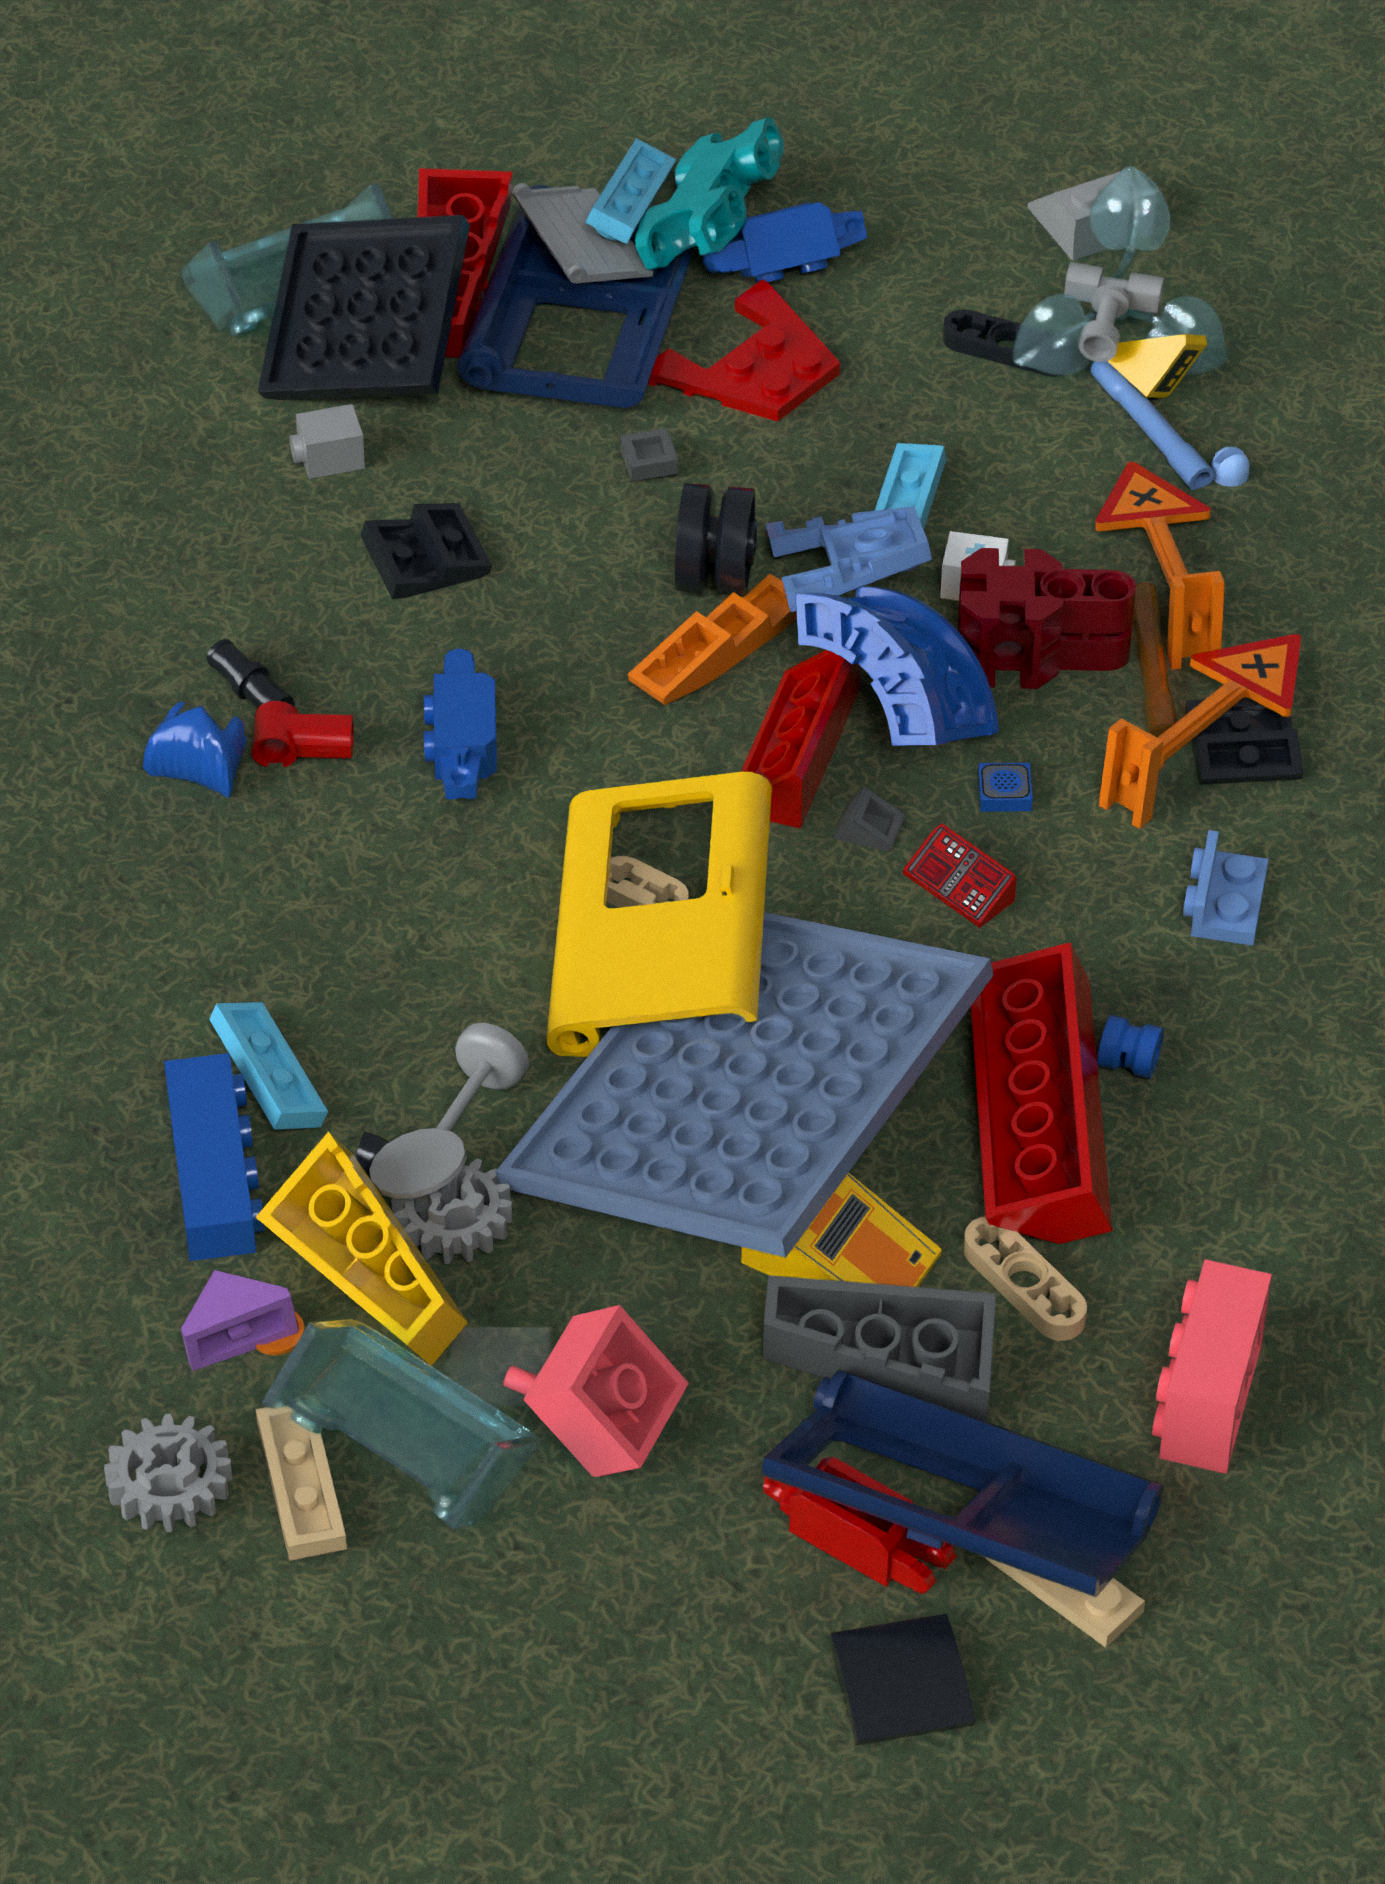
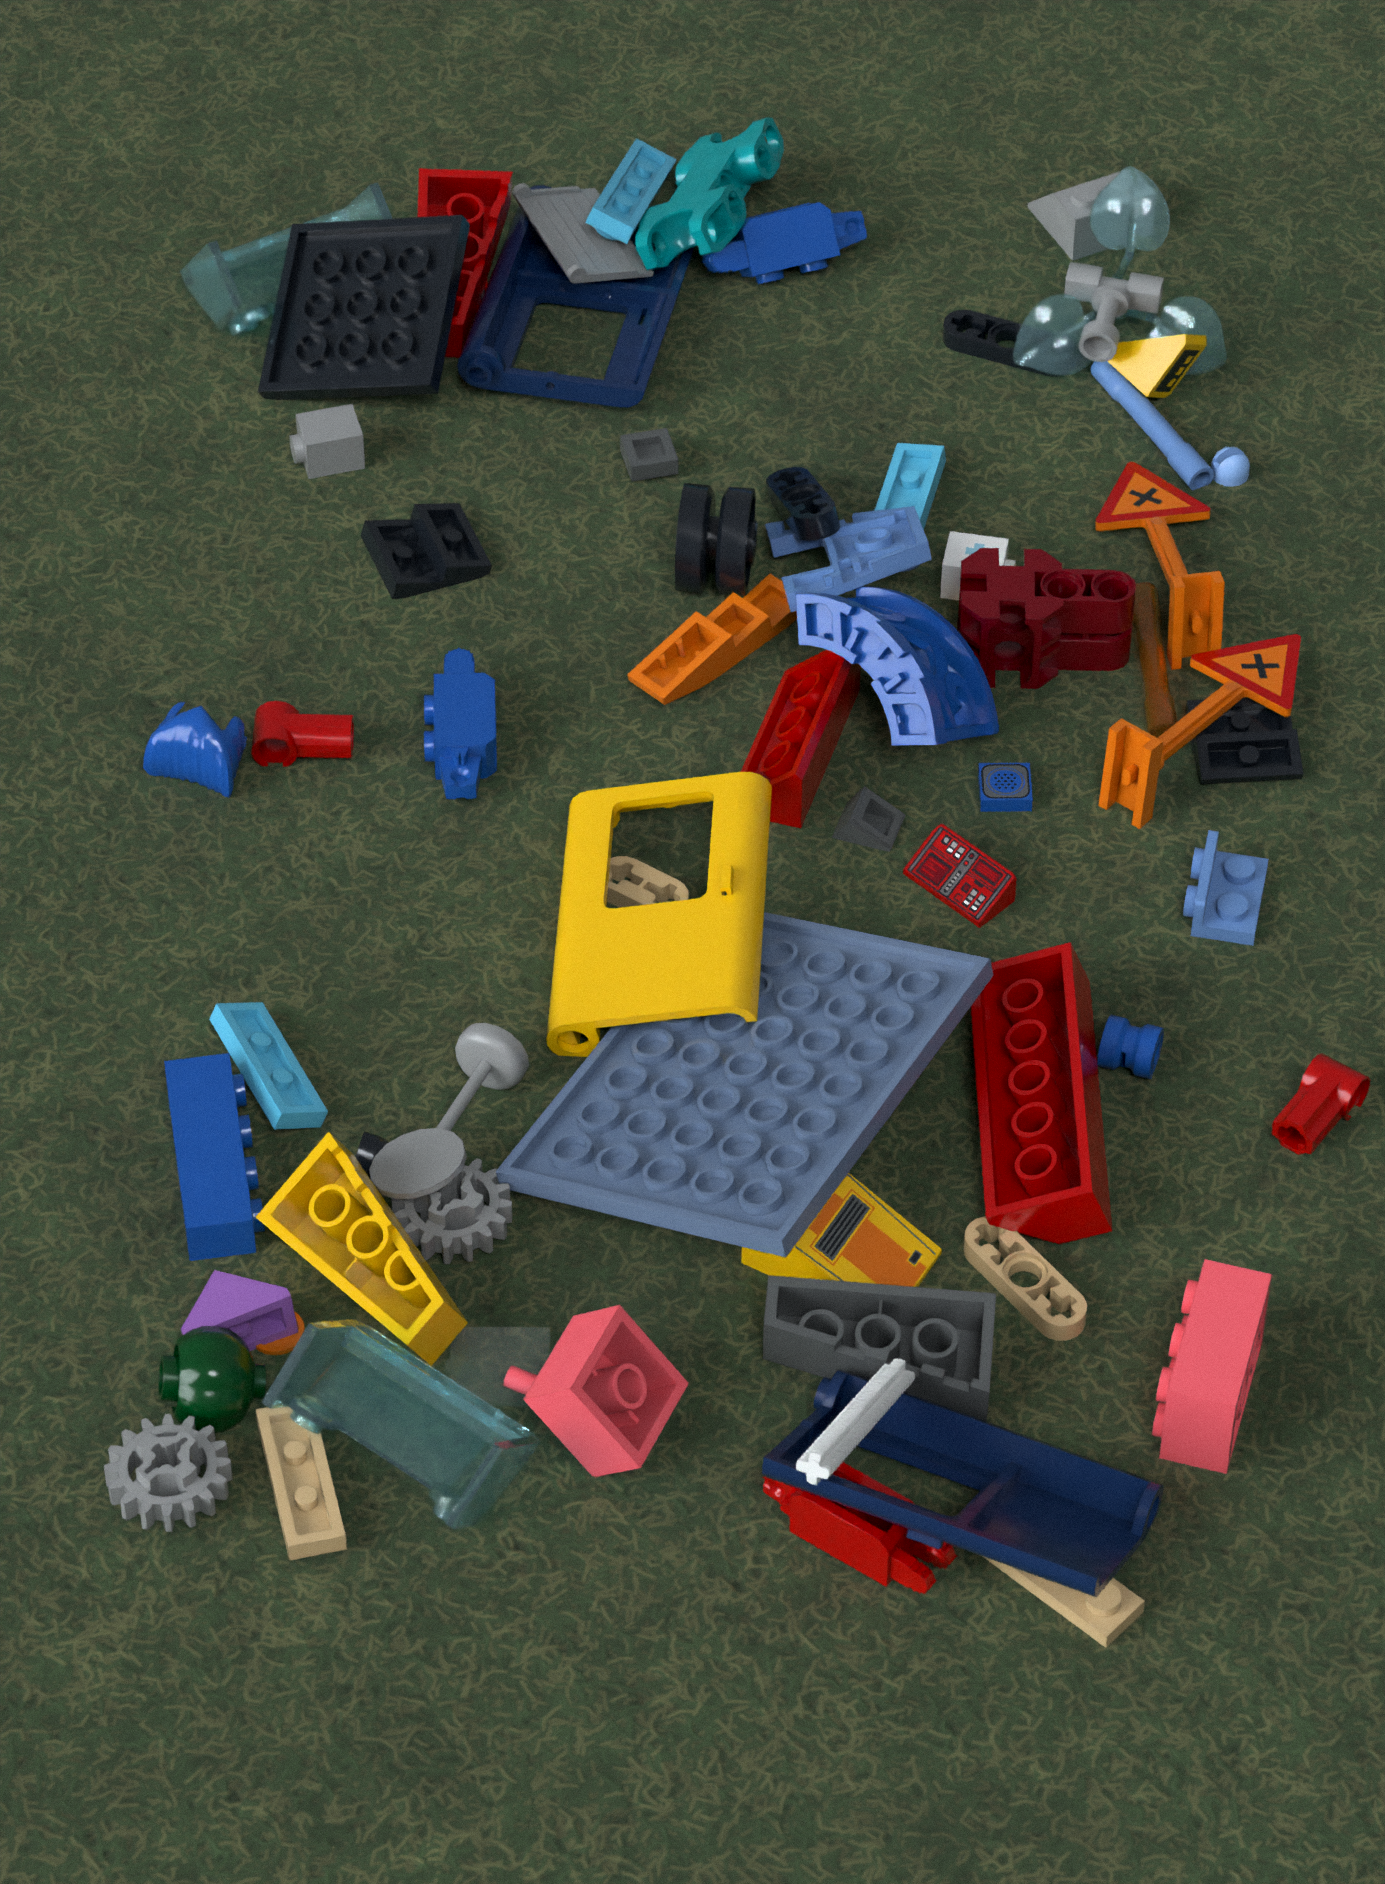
(211, 1378): none -> dark green plant
(248, 678): black pin -> none
(767, 371): red wing -> none
(803, 503): none -> black beam
(855, 1421): none -> white axle
(902, 1679): black slope -> none
(1323, 1098): none -> red piece

